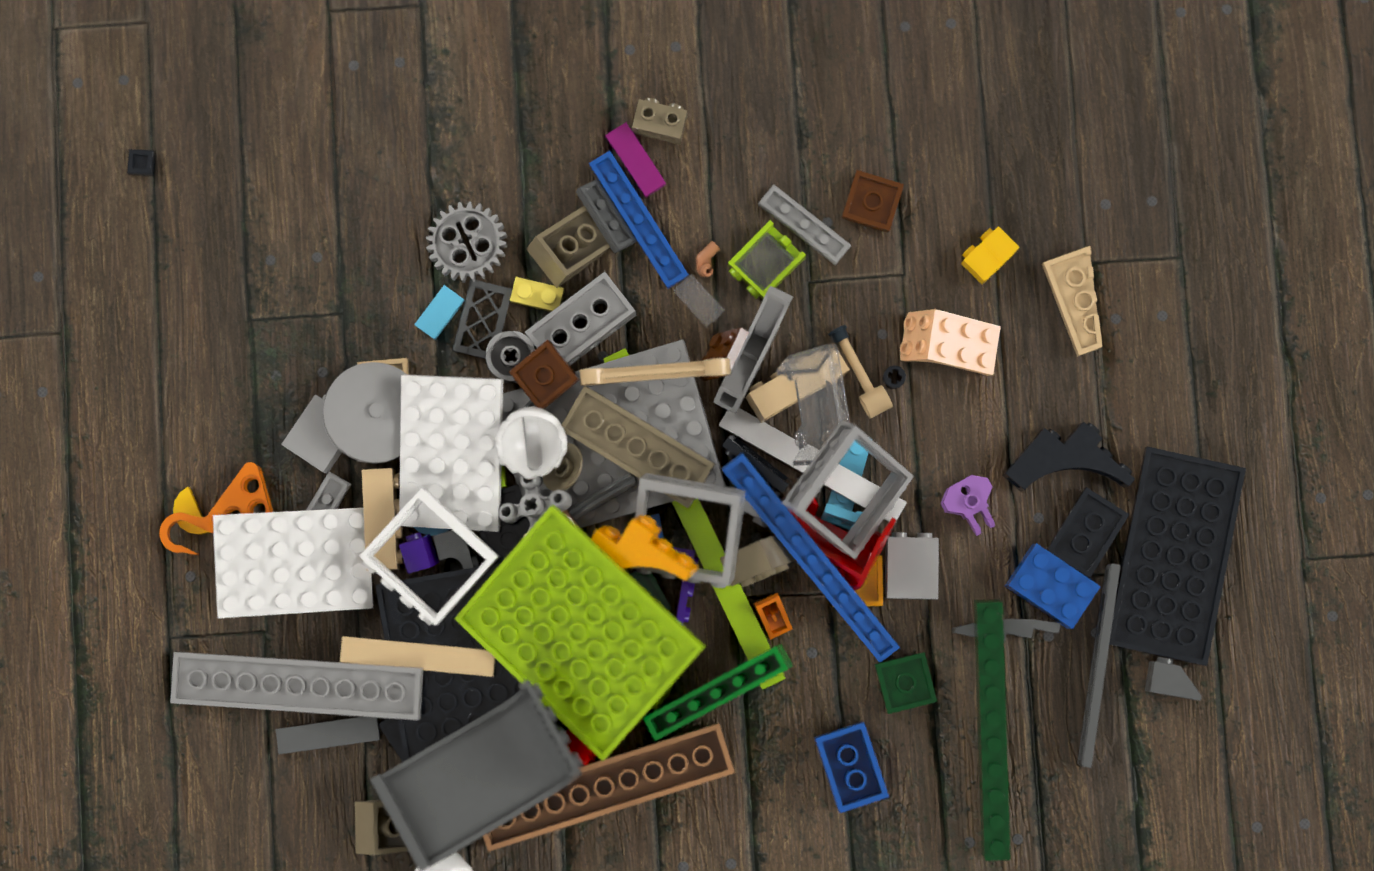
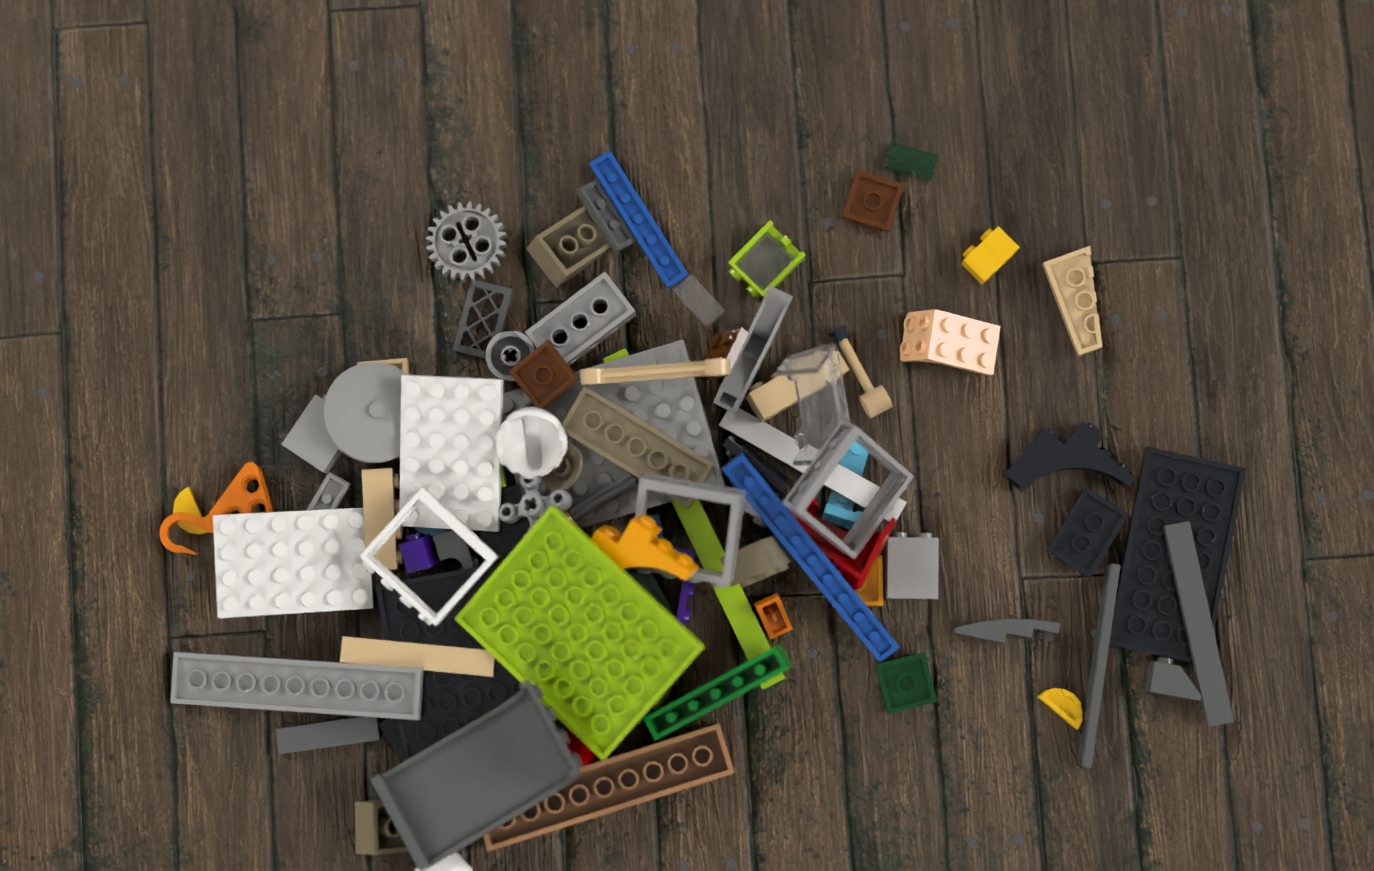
(141, 162): black tile -> none
(439, 312): medium azure tile -> none
(536, 294): light yellow plate -> none
(635, 160): magenta tile -> none
(659, 120): dark tan brick -> none
(703, 260): nougat arm -> none
(804, 224): light grey tile -> none
(851, 767): blue brick -> none
(887, 381): black bush -> none
(911, 161): none -> clear green plate
(967, 505): medium lavender hinge -> none
(992, 729): dark green brick -> none
(1052, 586): blue brick -> none
(1064, 704): none -> yellow tile
(1198, 624): none -> dark grey tile

